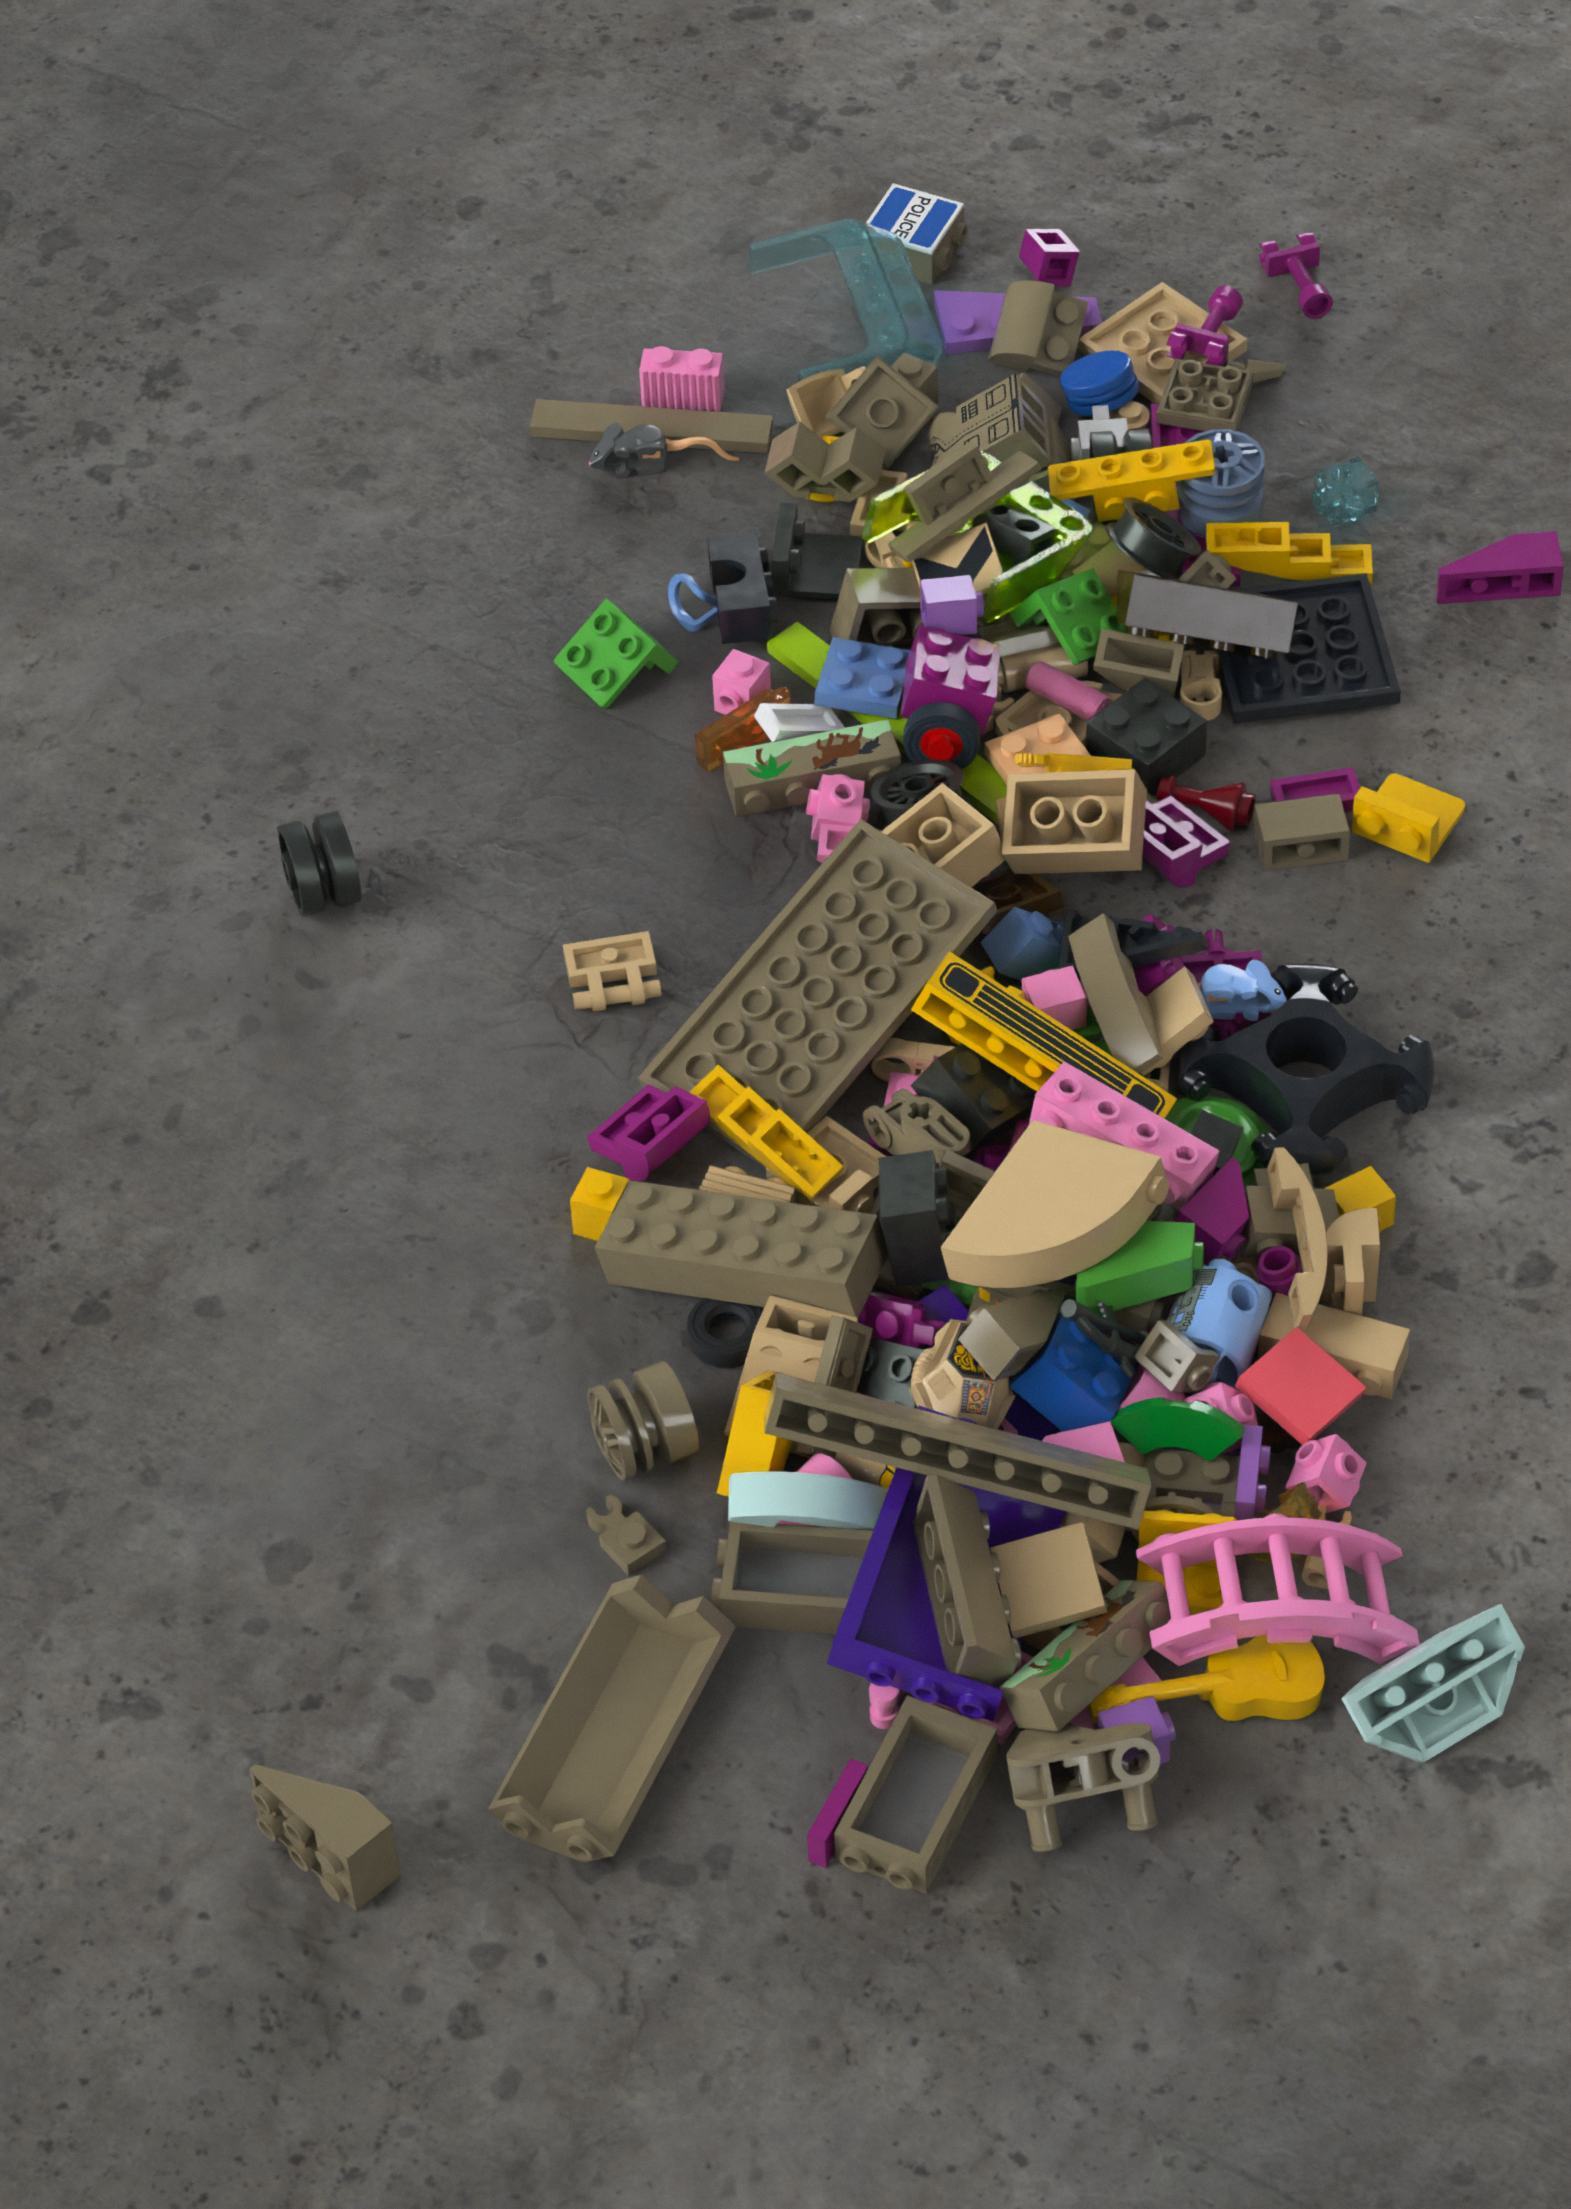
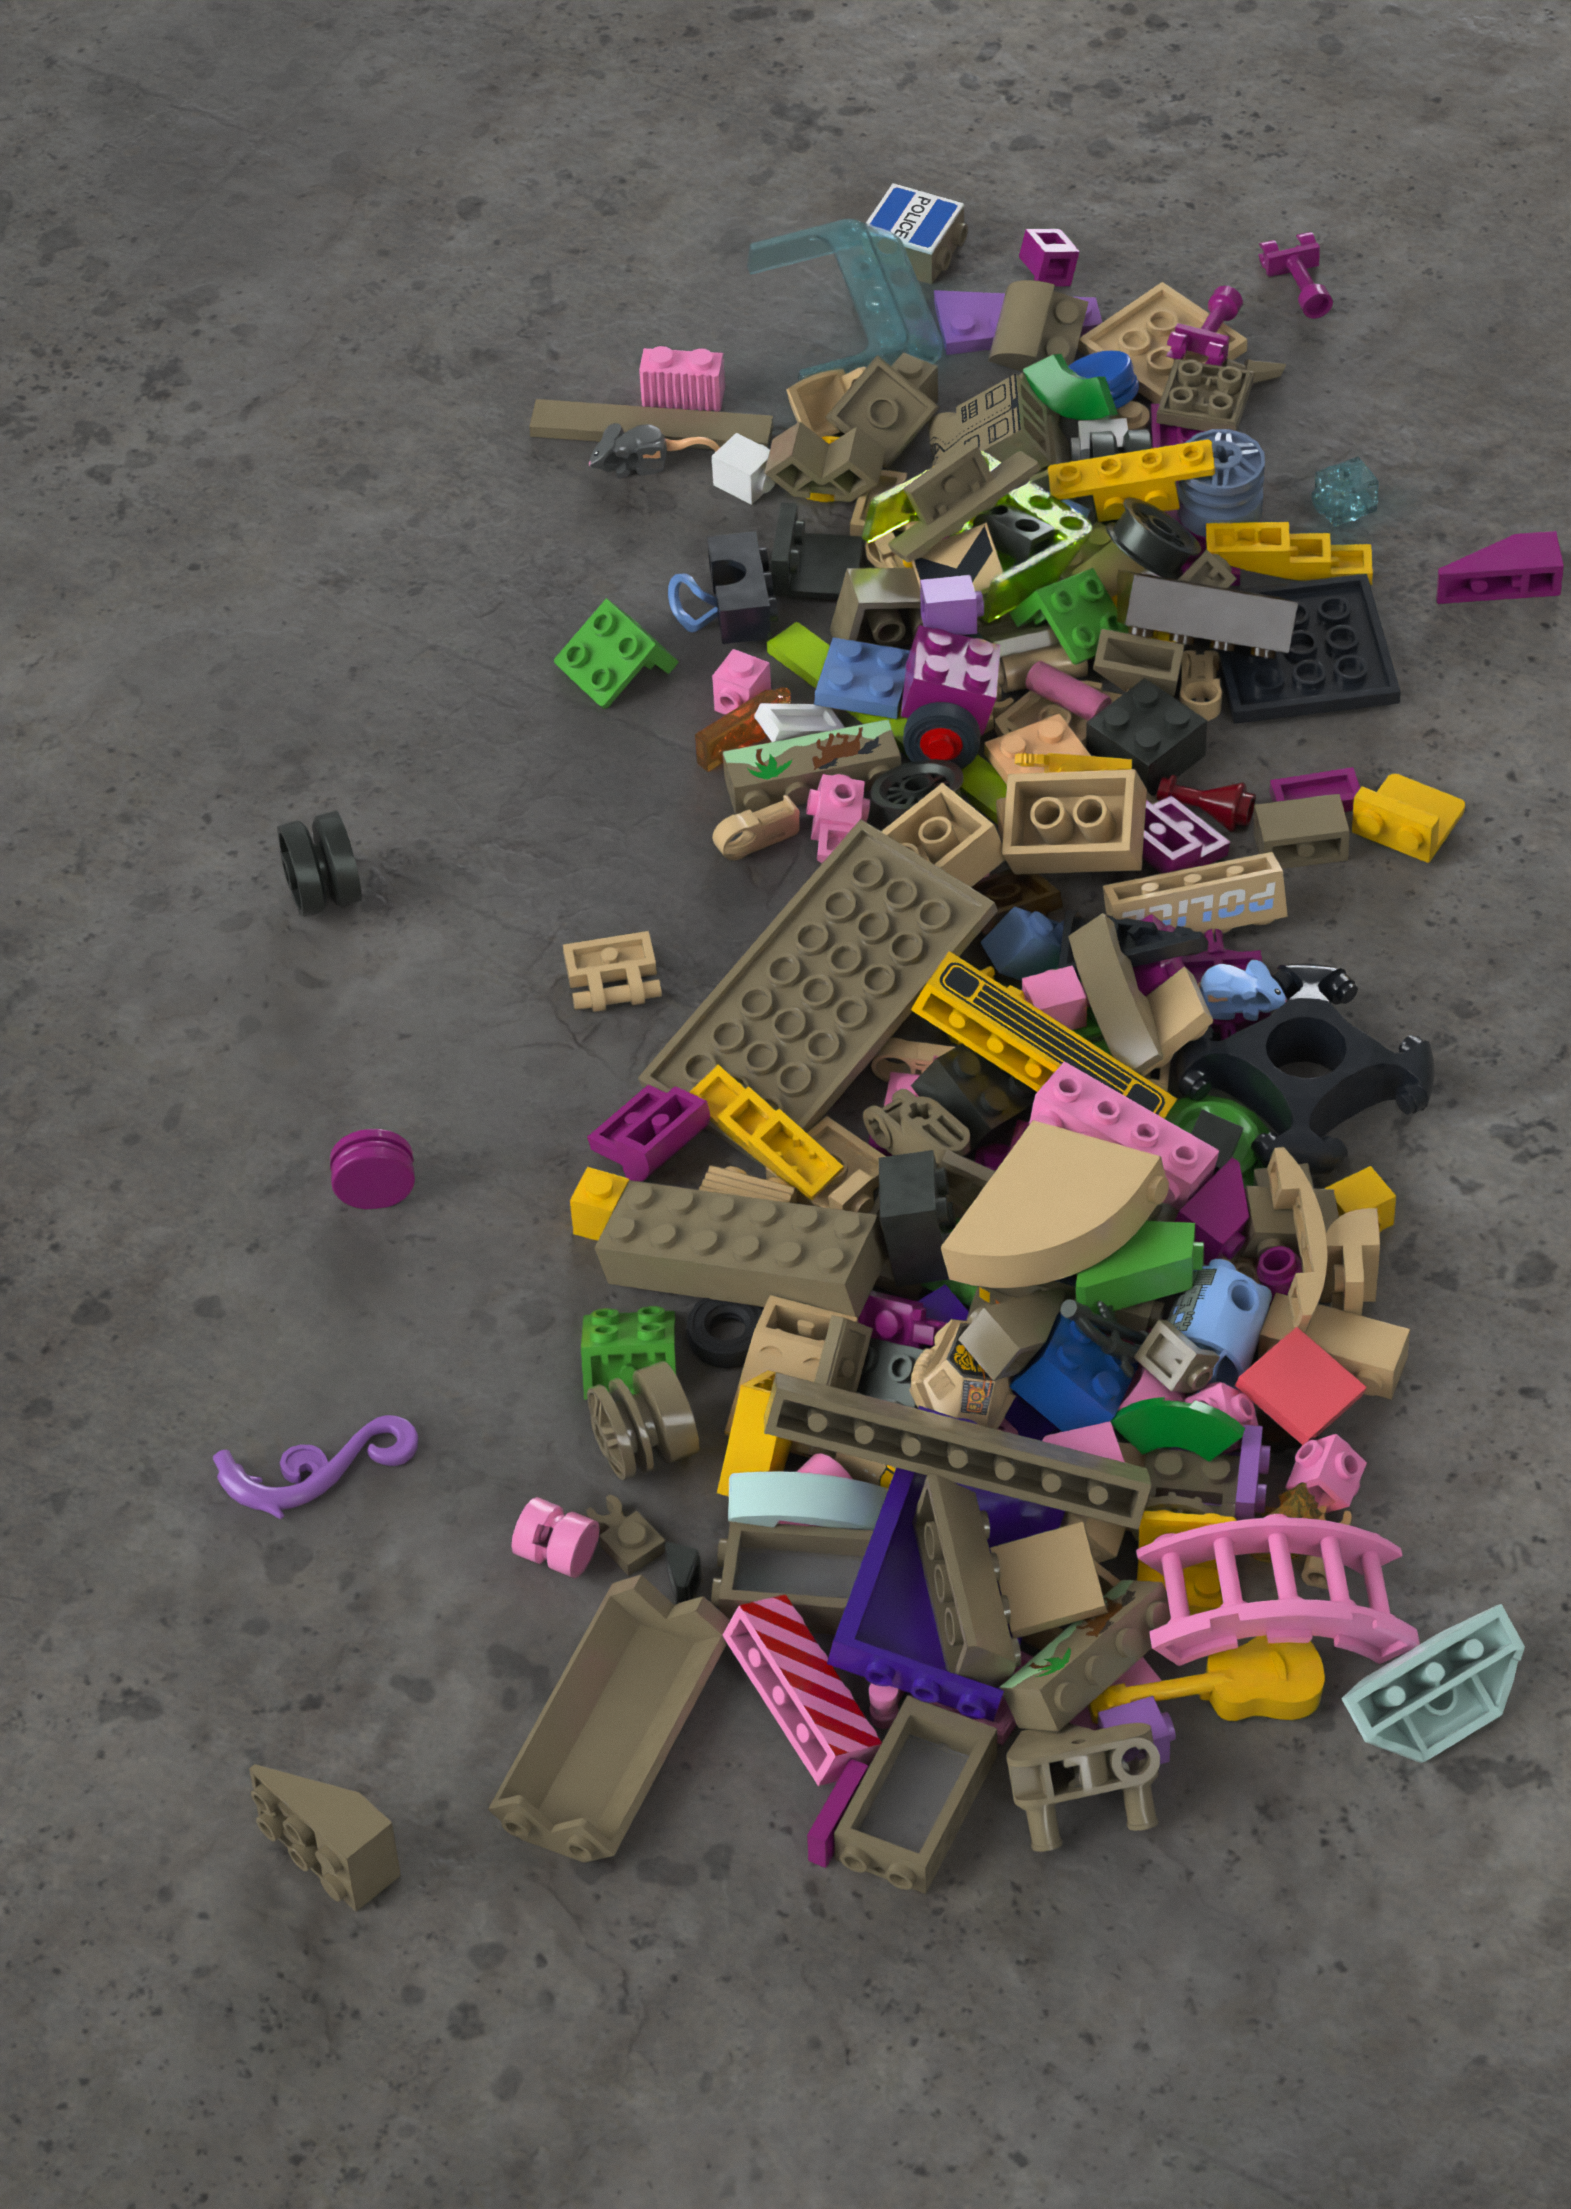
(301, 1458): none -> medium lavender plant
(372, 1169): none -> magenta head
(548, 1535): none -> bright pink wheel
(625, 1342): none -> bright green bracket
(683, 1570): none -> pearl dark grey slope
(741, 467): none -> white brick
(758, 828): none -> tan piece
(800, 1687): none -> bright pink brick
(1068, 392): none -> green tile
(1205, 896): none -> tan brick

